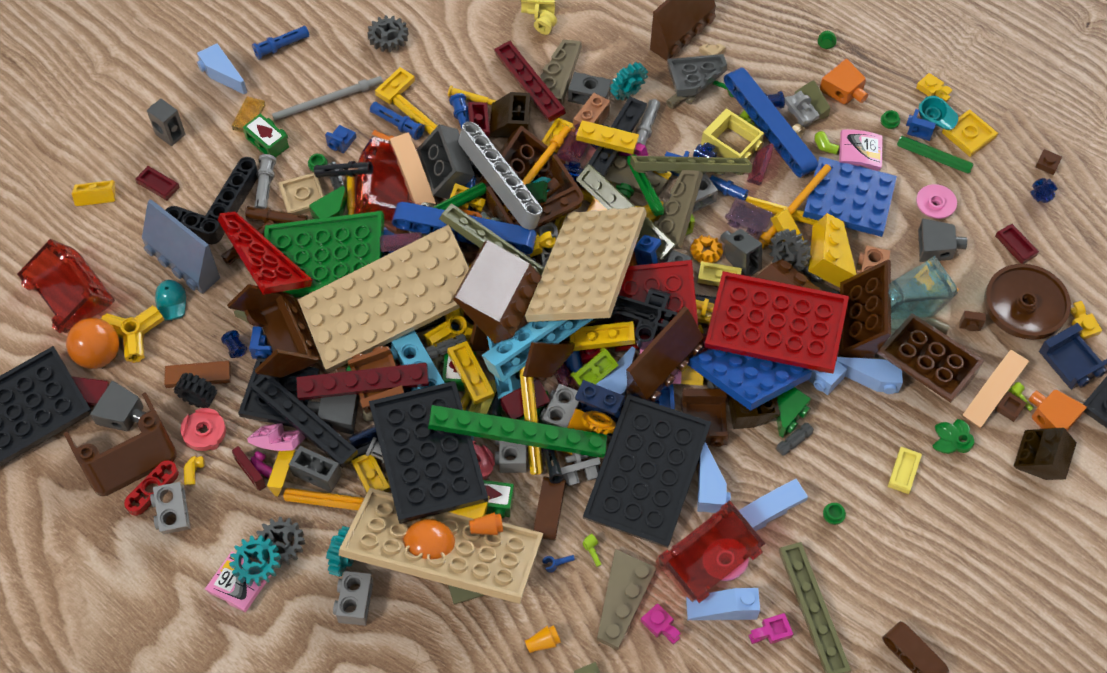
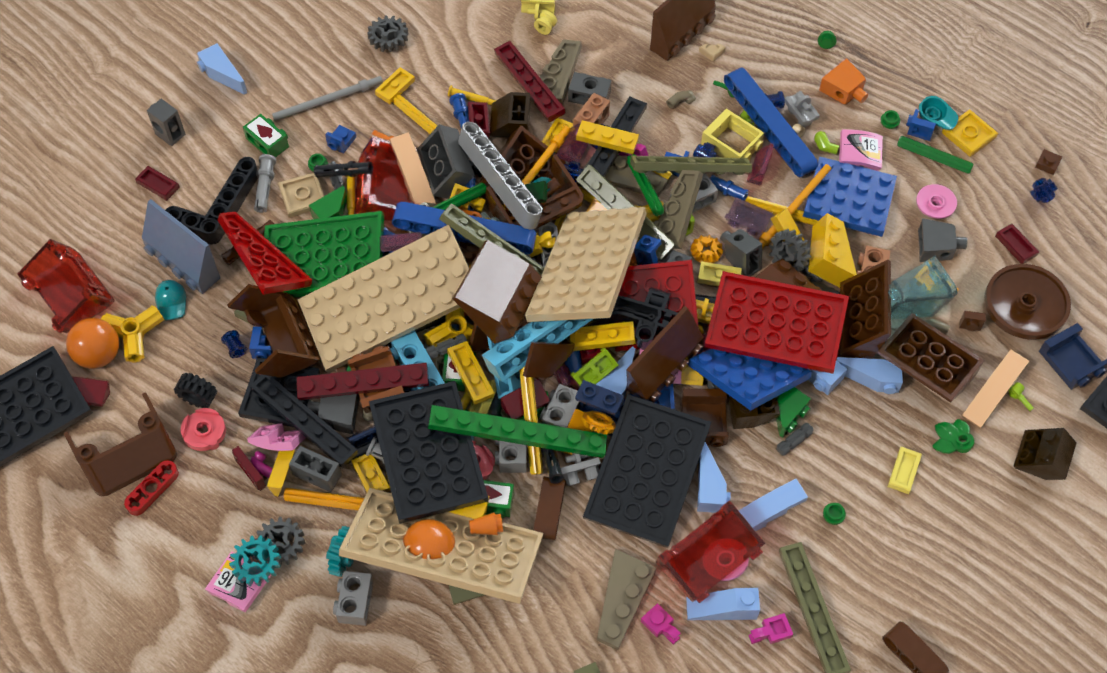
(94, 193): yellow slope -> none
(117, 408): dark grey torso -> none
(176, 506): light grey brick -> none
(190, 468): yellow arm -> none
(213, 372): dark orange tile -> none
(249, 110): clear yellow tile -> none
(272, 45): blue pin -> none
(275, 216): reddish brown pin -> none
(403, 123): blue pin -> none
(544, 639): light orange cone -> none
(556, 562): blue hand -> none
(590, 542): lime hand -> none
(625, 189): green plate -> none
(628, 81): teal gear -> none
(650, 114): light grey pin -> none
(694, 74): dark grey plate -> none
(817, 99): olive slope -> none
(933, 86): yellow plate -> none
(1010, 406): reddish brown plate -> none
(1056, 410): orange torso -> none
(1087, 322): yellow plate -> none

